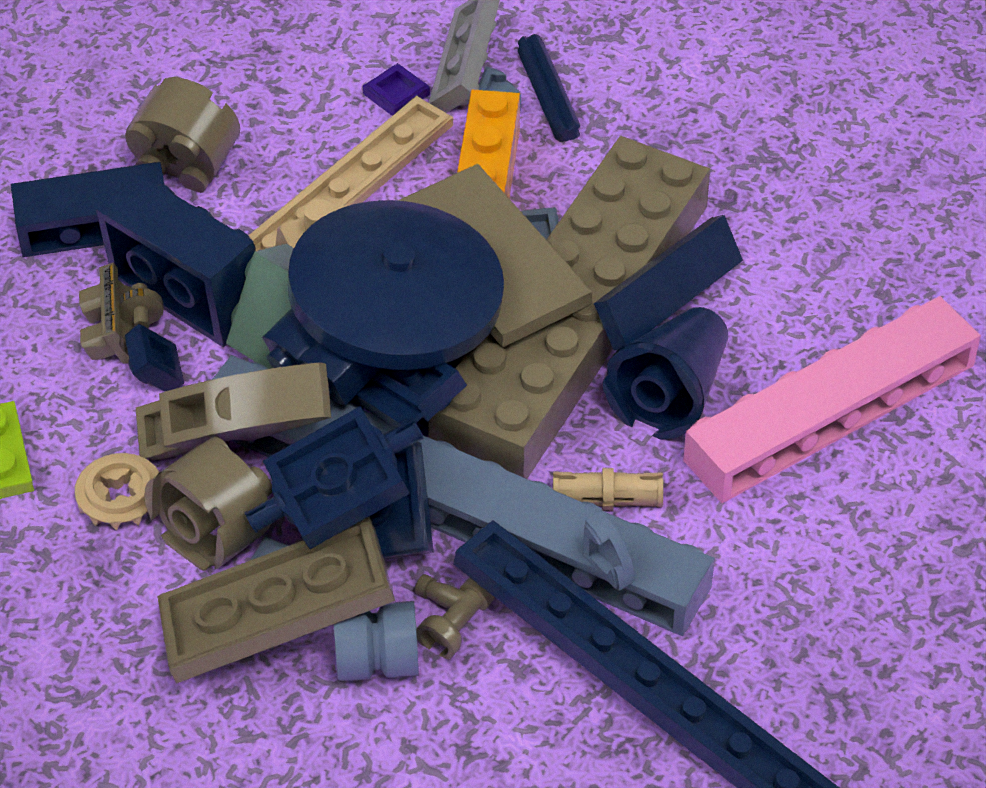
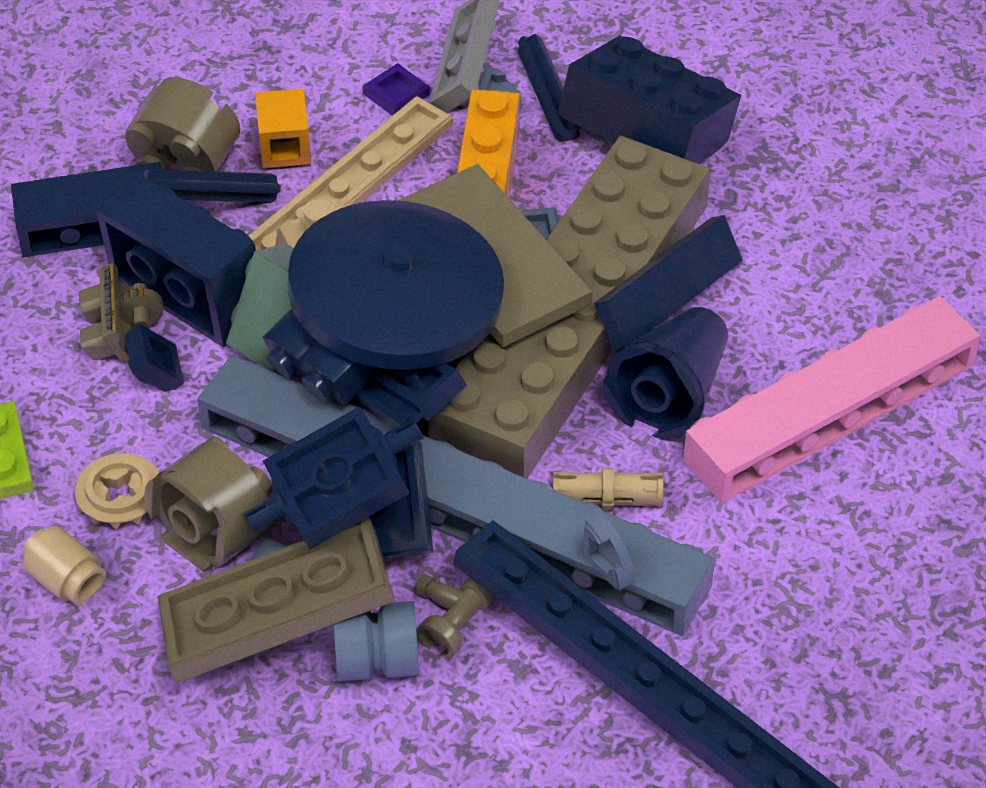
(63, 565): none -> tan brick
(218, 185): none -> dark blue axle
(233, 408): dark tan slope -> none
(283, 116): none -> light orange brick
(648, 100): none -> dark blue brick

